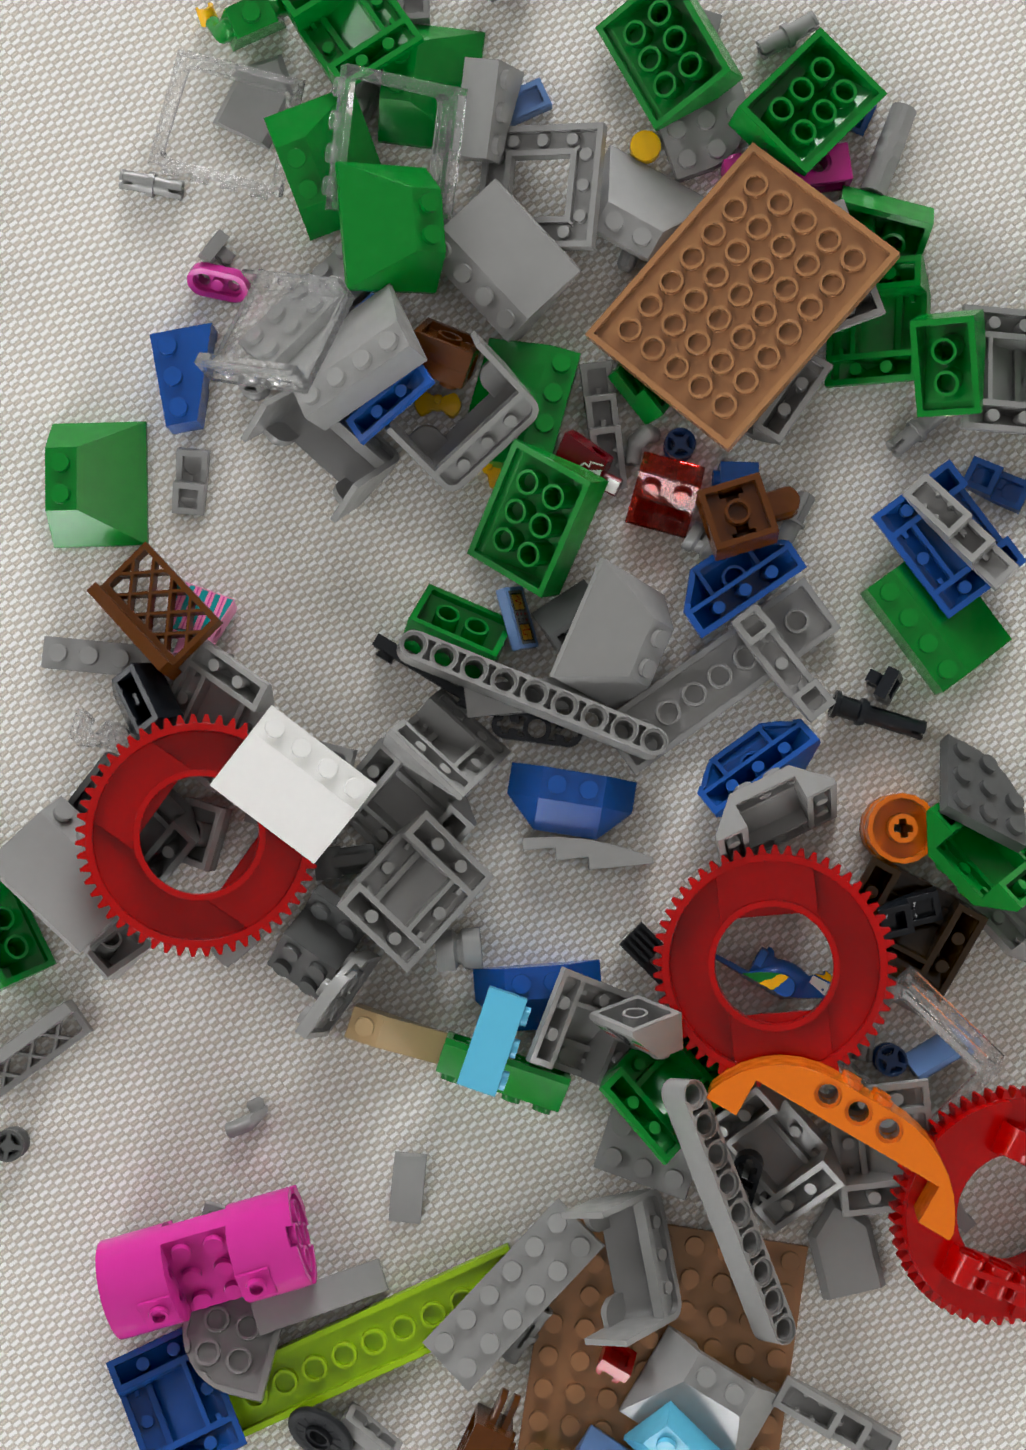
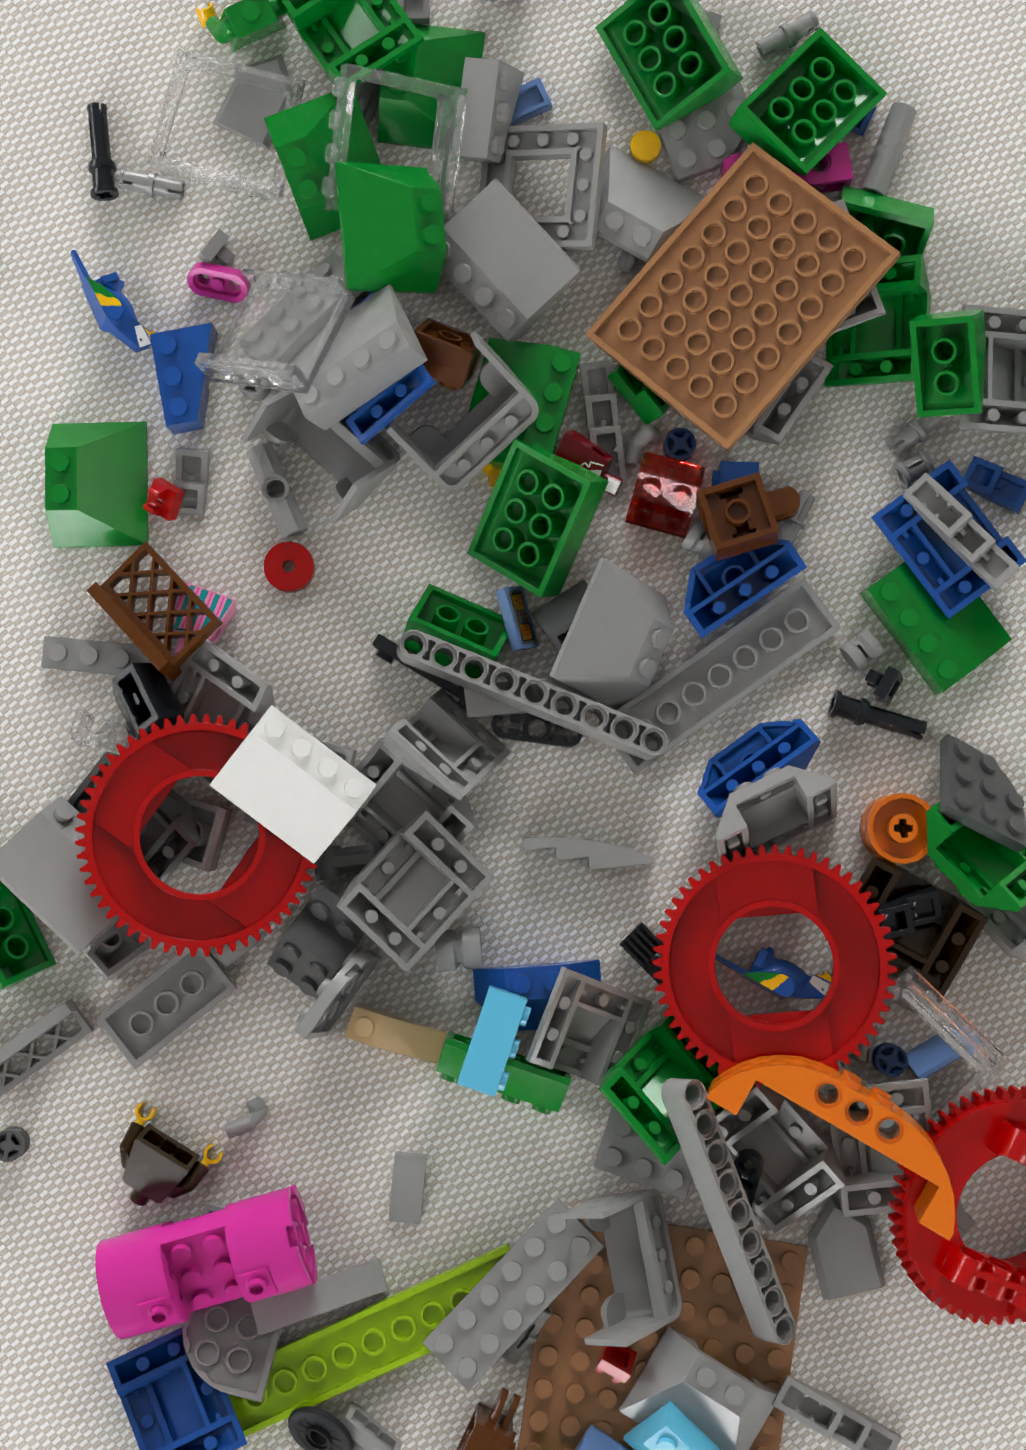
(101, 165): none -> black pin
(112, 308): none -> blue animal
(159, 1164): none -> dark brown torso
(164, 499): none -> red tile
(166, 1005): none -> light grey plate
(270, 473): none -> light grey piece
(289, 581): none -> red piece
(448, 404): yellow piece -> none
(570, 800): blue wedge -> none
(642, 1025): light grey slope -> none
(781, 663): light grey slope -> none
(861, 650): none -> light grey wheel
(913, 468): none -> light grey bush

